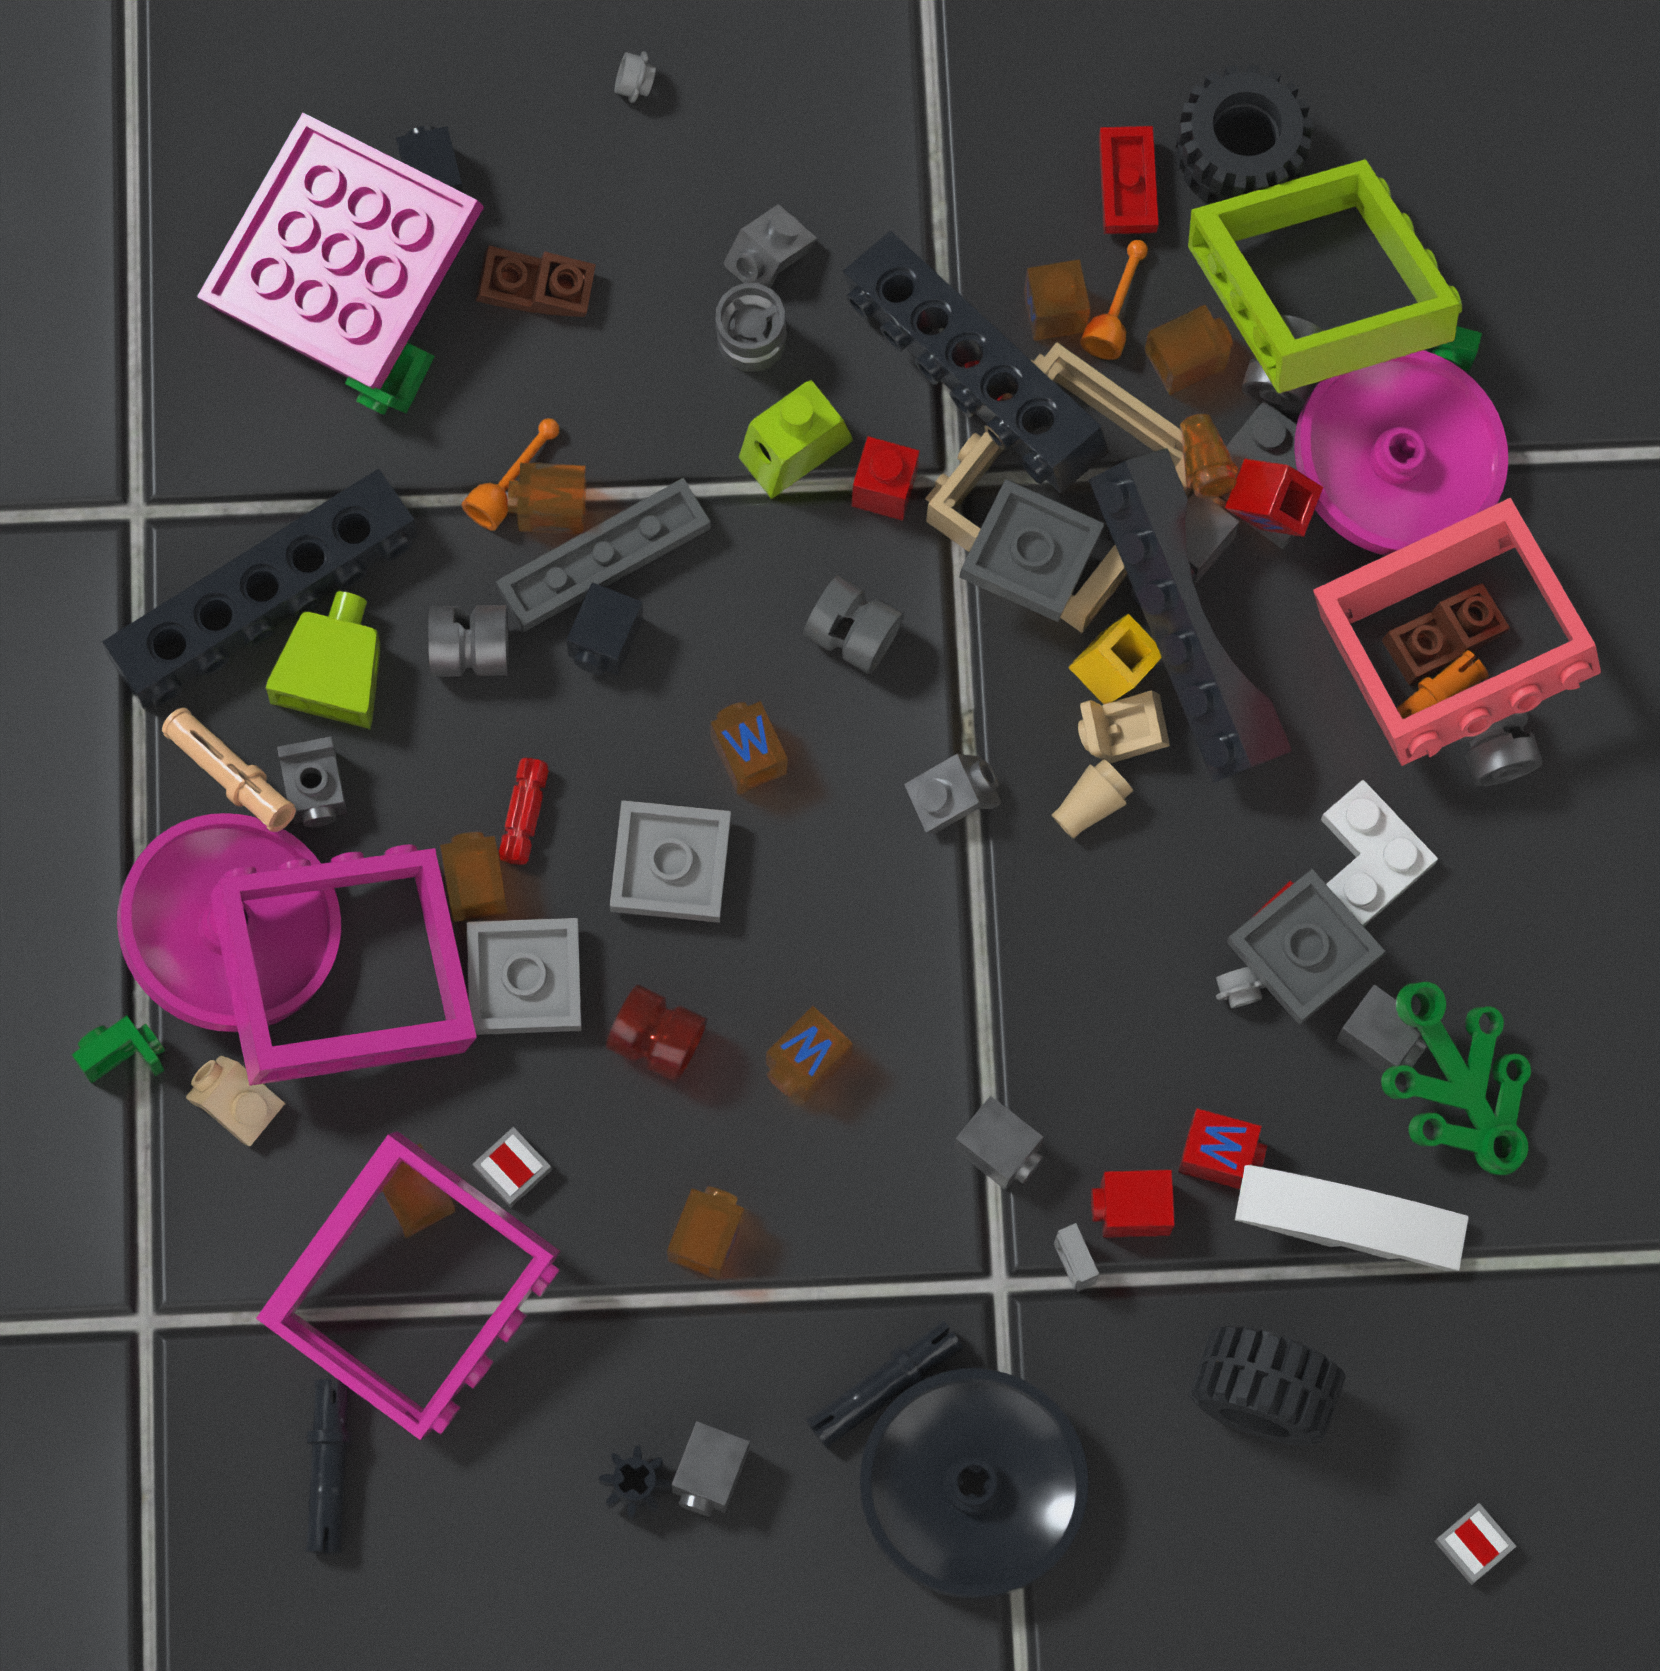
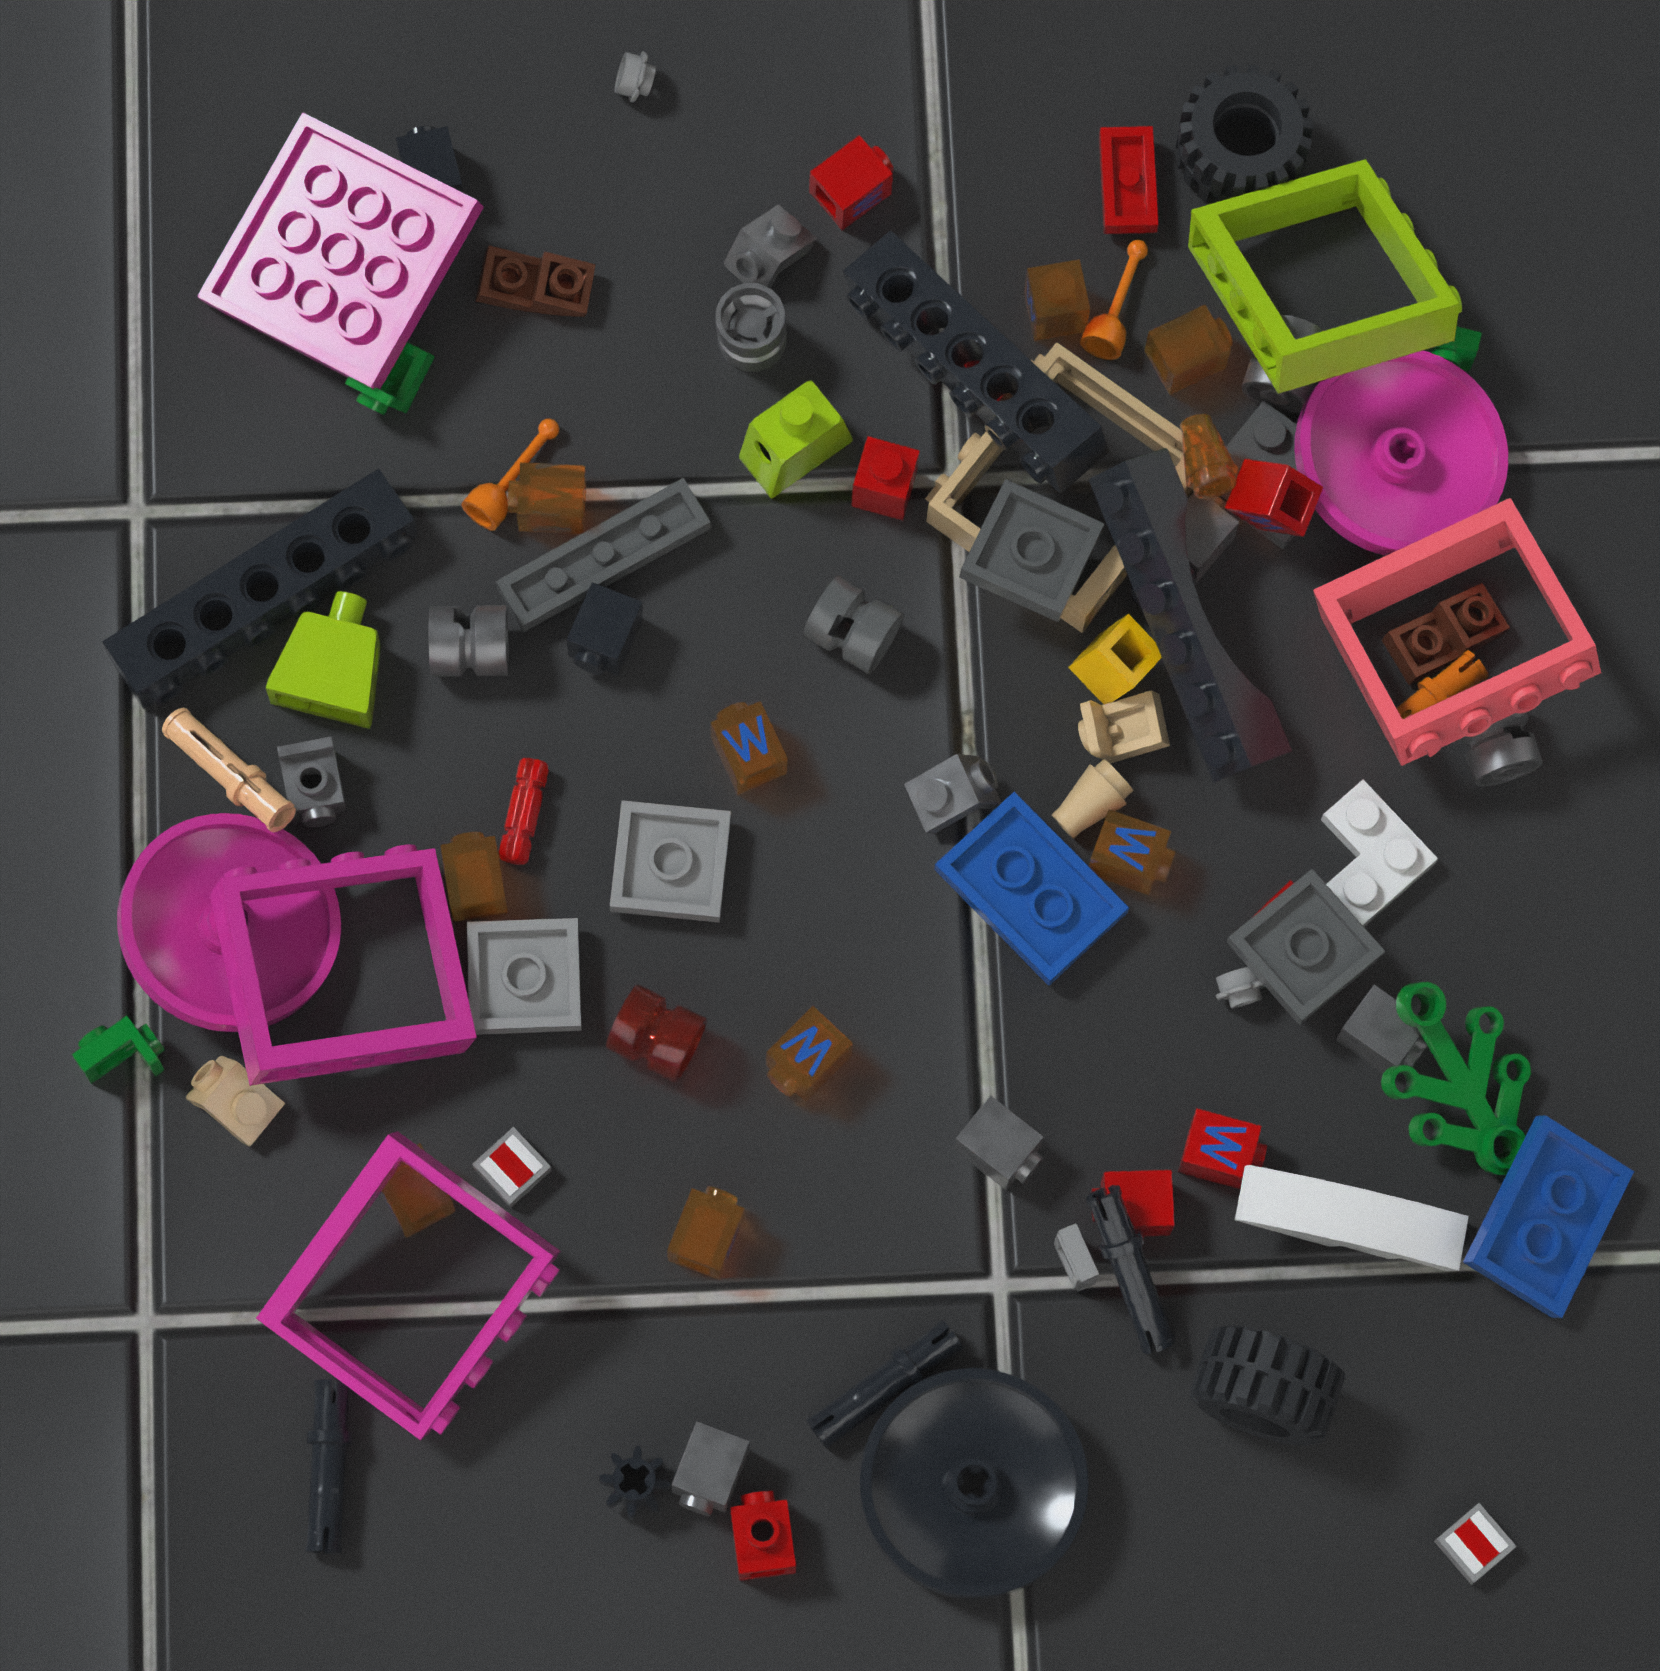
(769, 1557): none -> red brick
(852, 181): none -> red brick
(1031, 888): none -> blue plate
(1123, 1248): none -> black pin
(1131, 852): none -> clear orange brick
(1548, 1216): none -> blue plate

